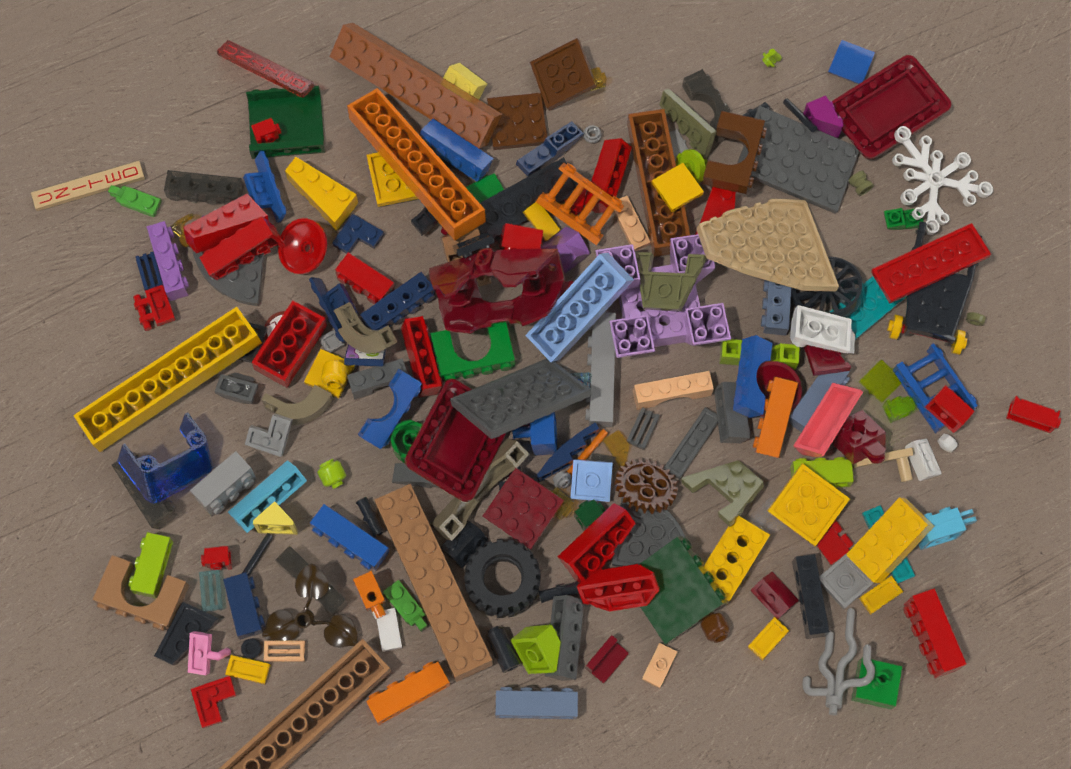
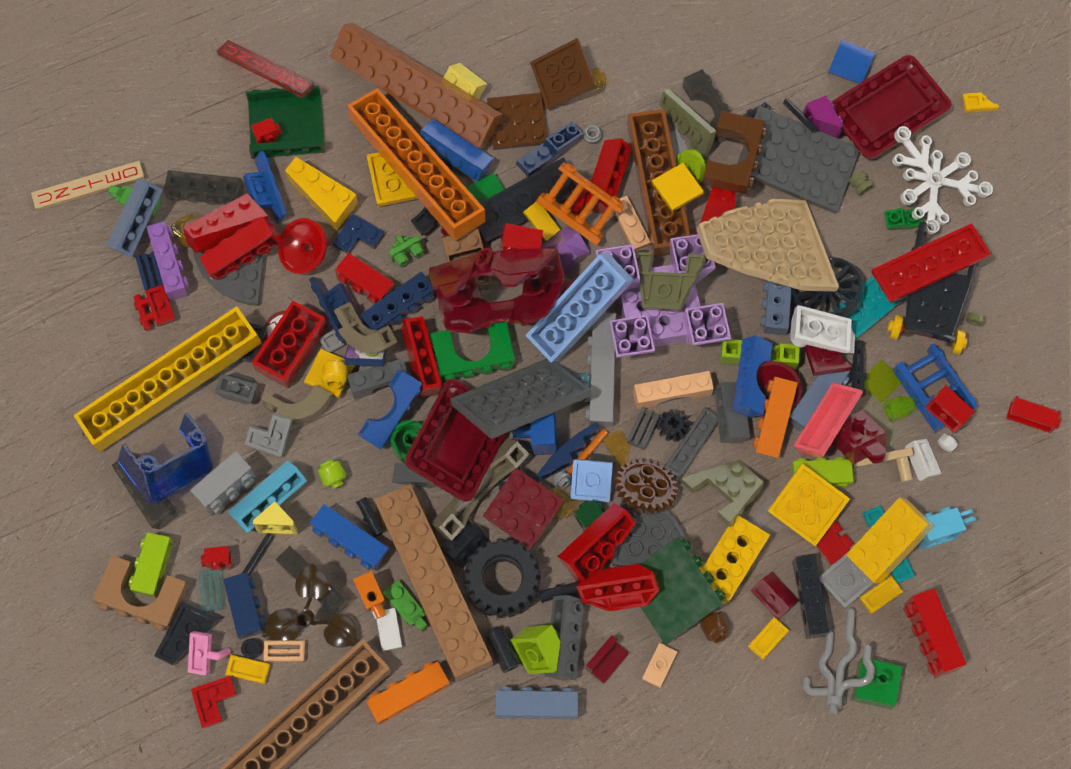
(134, 217): none -> sand blue brick
(403, 247): none -> bright green hips
(467, 247): black plate -> none
(677, 420): none -> black gear
(771, 58): lime plate -> none
(858, 375): none -> black pin
(977, 103): none -> yellow tile

